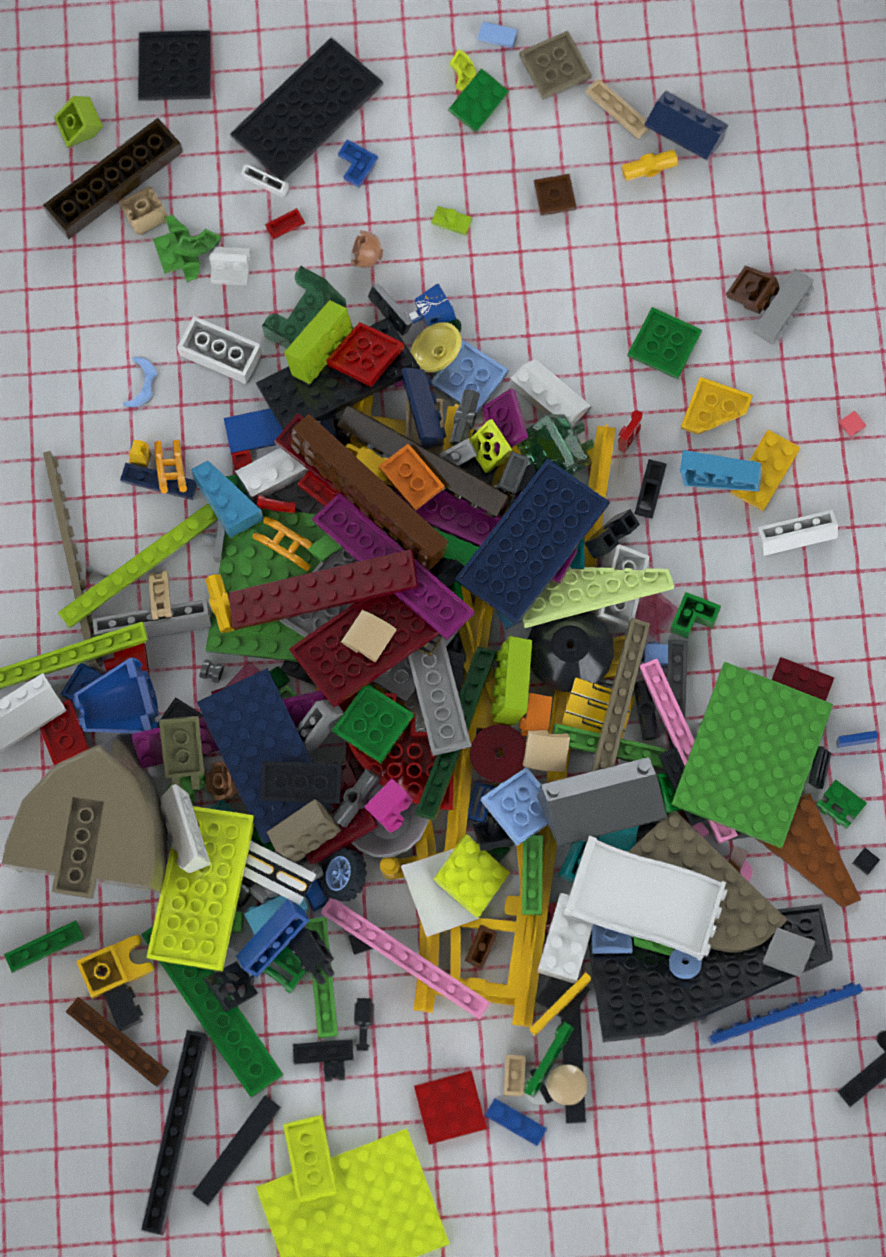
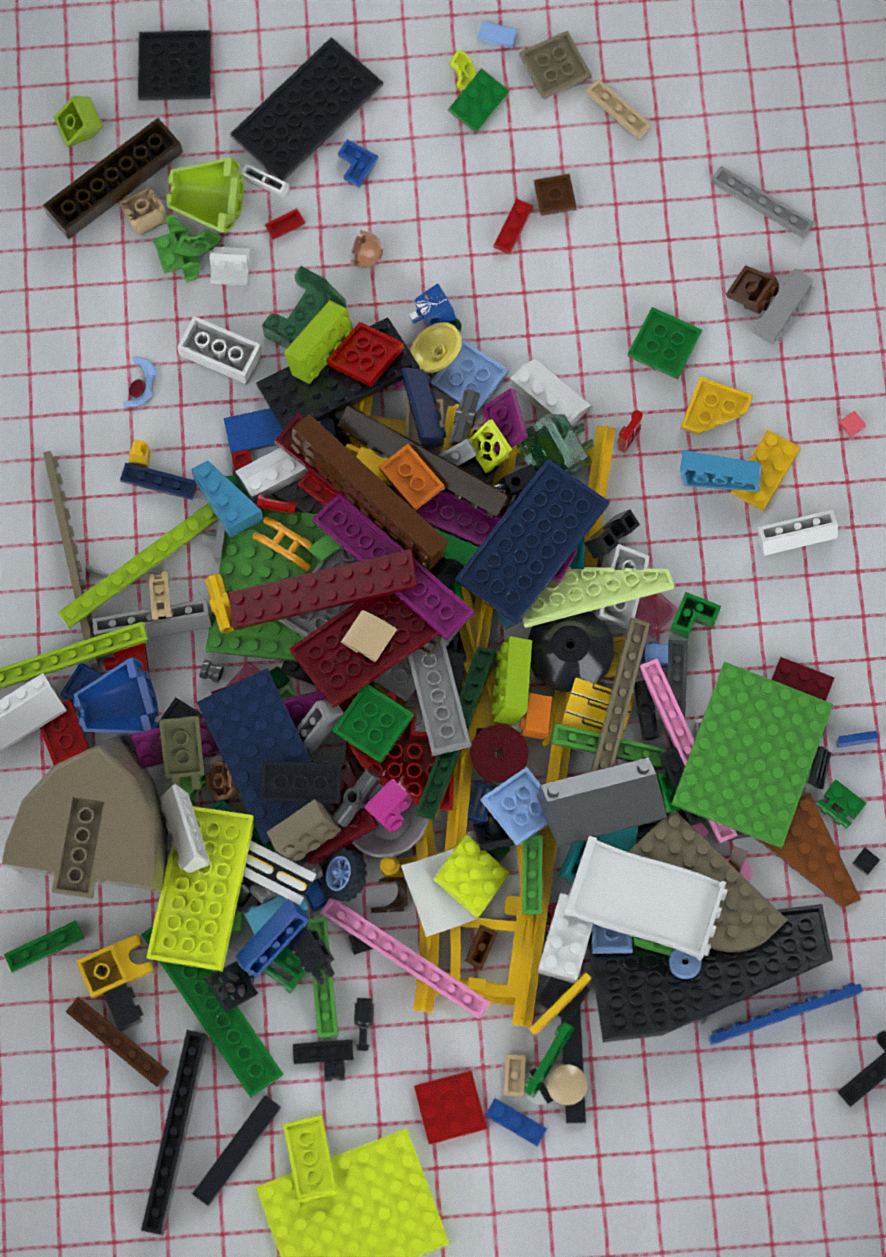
(137, 388): none -> dark red piece
(176, 461): light orange piece -> none
(208, 192): none -> lime cone
(389, 309): black plate -> none
(401, 899): none -> dark brown helmet
(451, 220): lime tile -> none
(513, 226): none -> red plate
(513, 472): dark grey tile -> none
(546, 751): tan slope -> none
(649, 165): yellow piece -> none
(650, 488): black slope -> none
(686, 125): dark blue slope -> none
(762, 202): none -> light grey tile
(789, 952): light grey tile -> none

